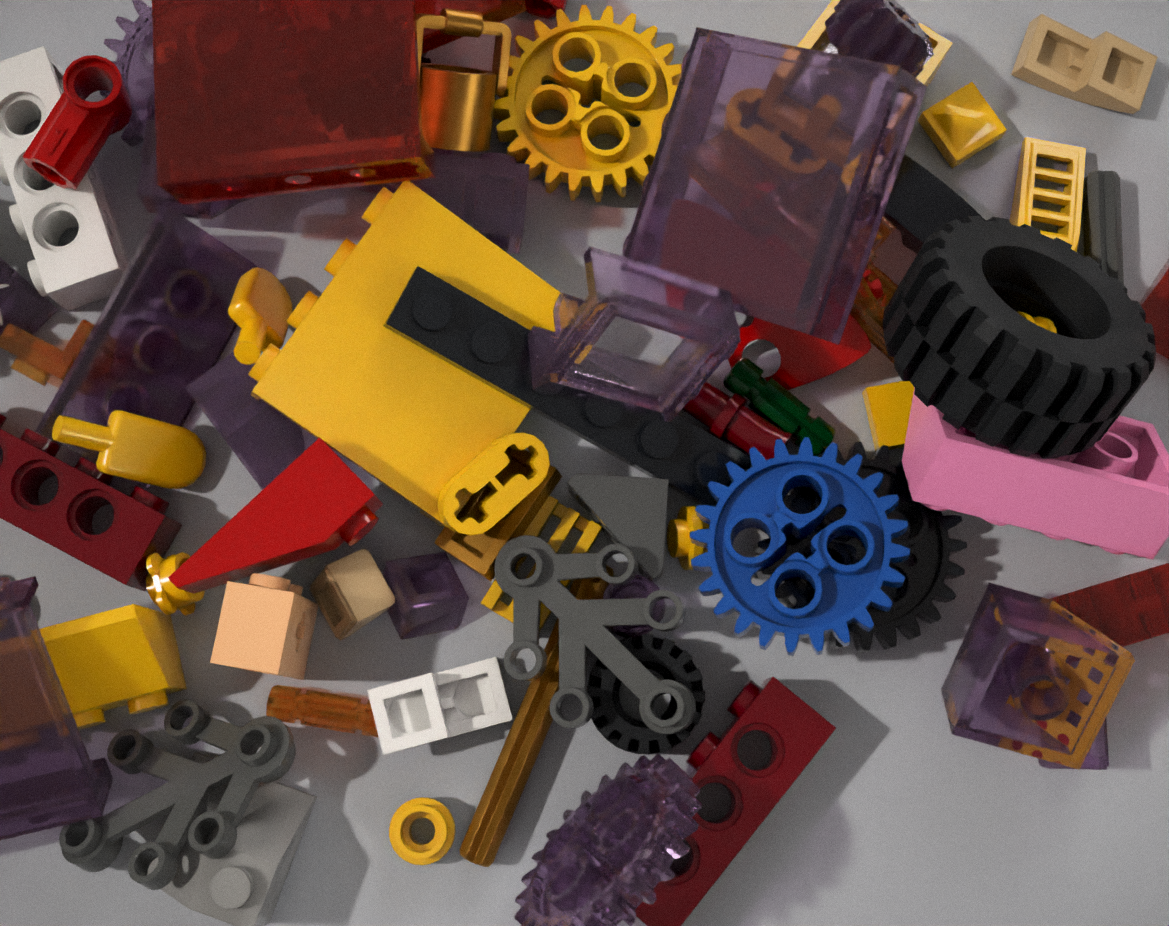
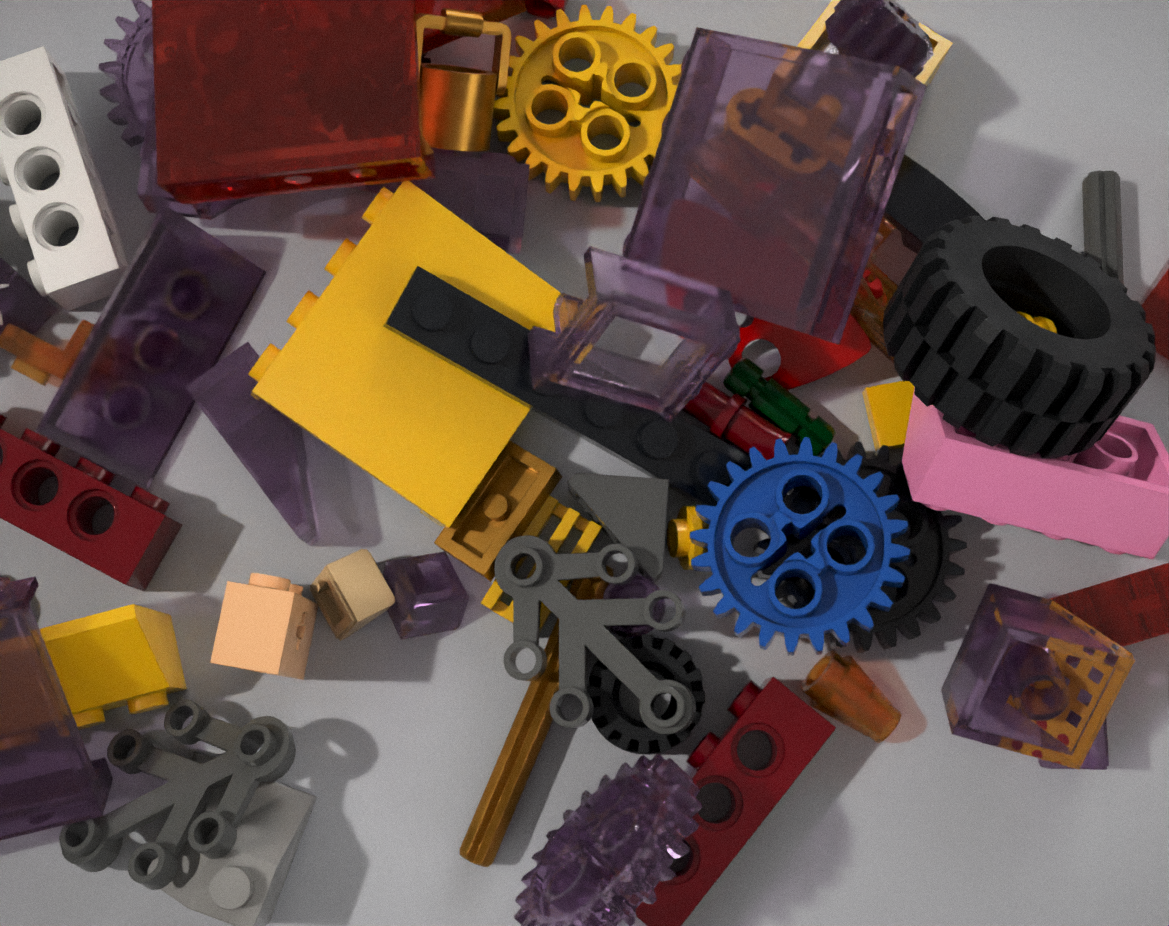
(78, 127): red piece -> none
(138, 448): yellow piece -> none
(163, 591): yellow plate -> none
(261, 311): yellow piece -> none
(295, 517): red slope -> none
(321, 710): clear orange axle -> none
(403, 840): yellow plate -> none
(439, 705): white slope -> none
(504, 494): yellow beam -> none
(849, 695): none -> clear orange cone
(962, 125): yellow tile -> none
(1070, 199): yellow slope -> none
(1084, 69): tan slope -> none

